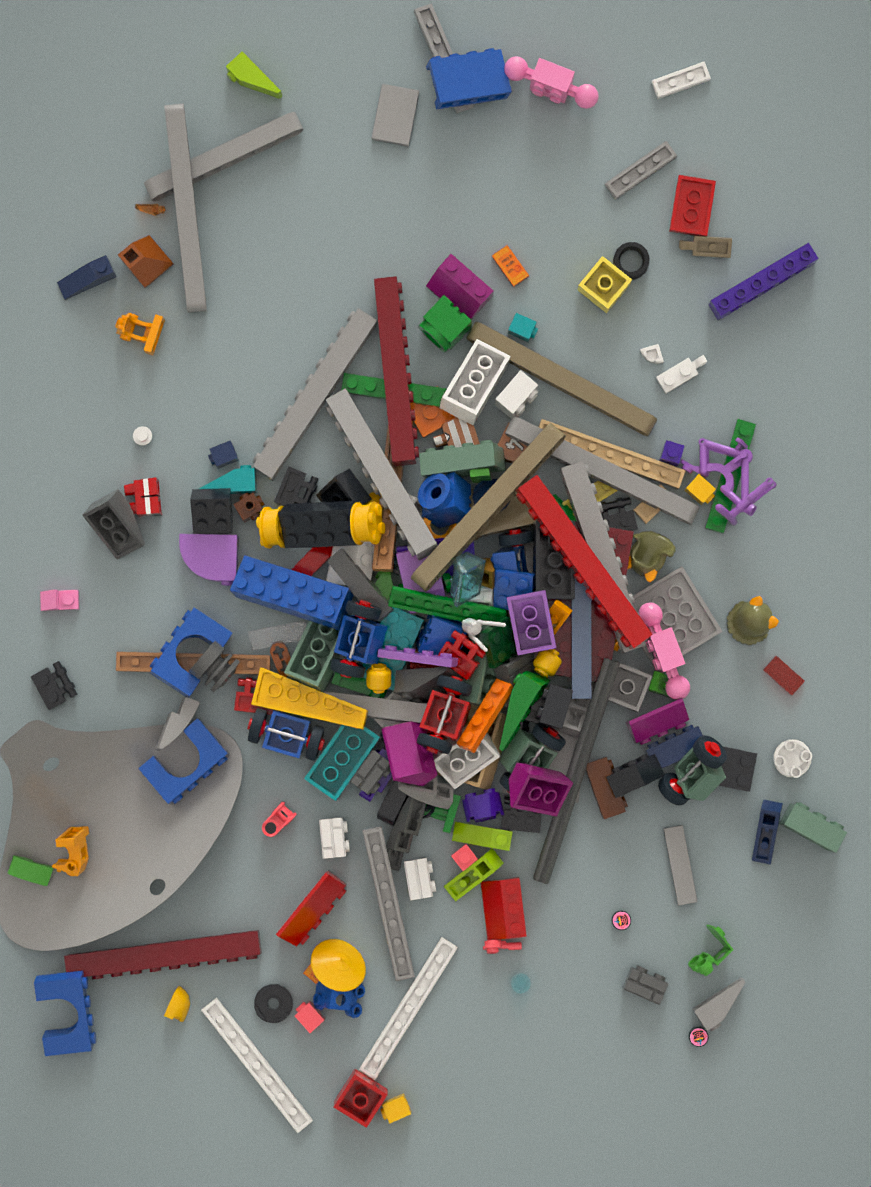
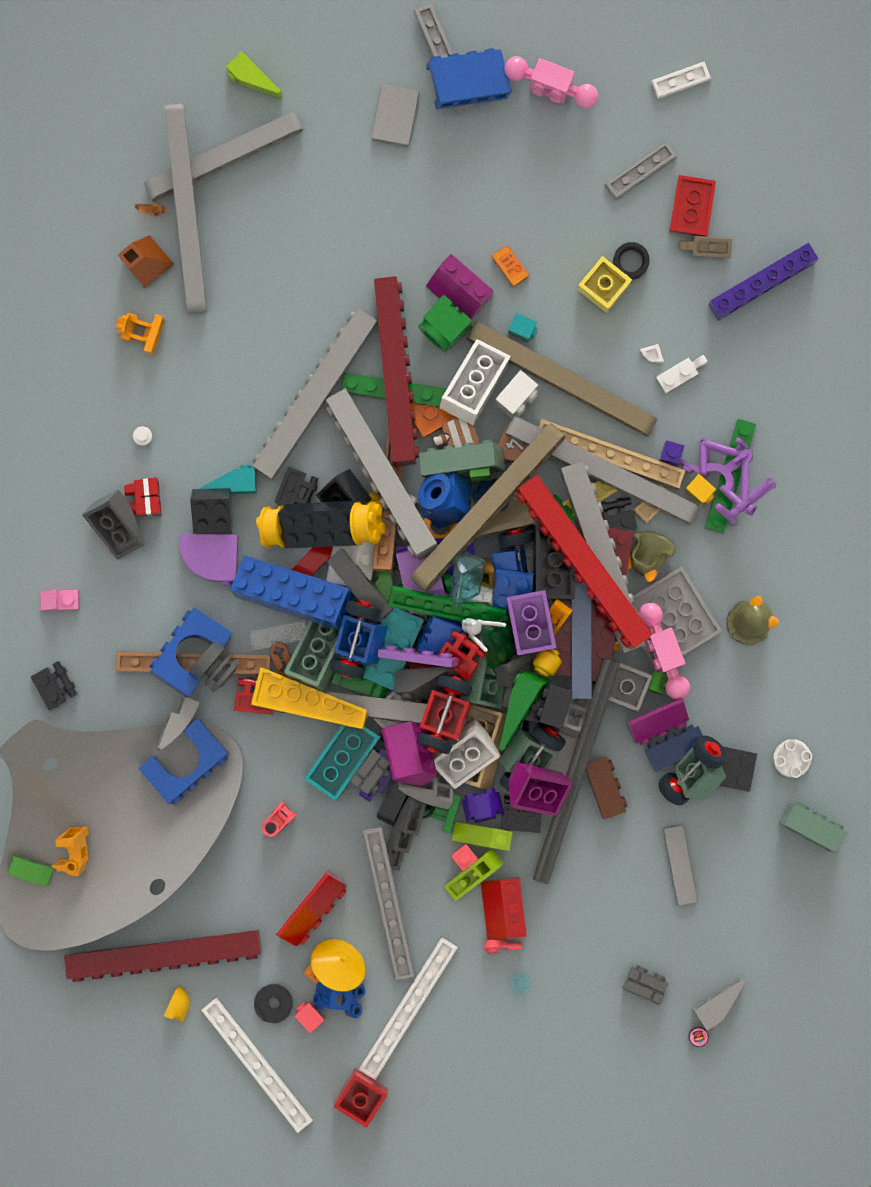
(72, 988): blue arch -> none
(87, 277): dark blue slope -> none
(223, 455): dark blue brick -> none
(242, 506): reddish brown brick -> none
(286, 734): brick -> none
(333, 837): white brick -> none
(378, 678): yellow head -> none
(395, 1108): yellow brick -> none
(419, 879): white brick -> none
(485, 715): orange plate -> none
(621, 920): tile -> none
(634, 774): black piece -> none
(704, 962): bright green piece -> none
(767, 831): dark blue slope -> none
(783, 675): clear red tile -> none

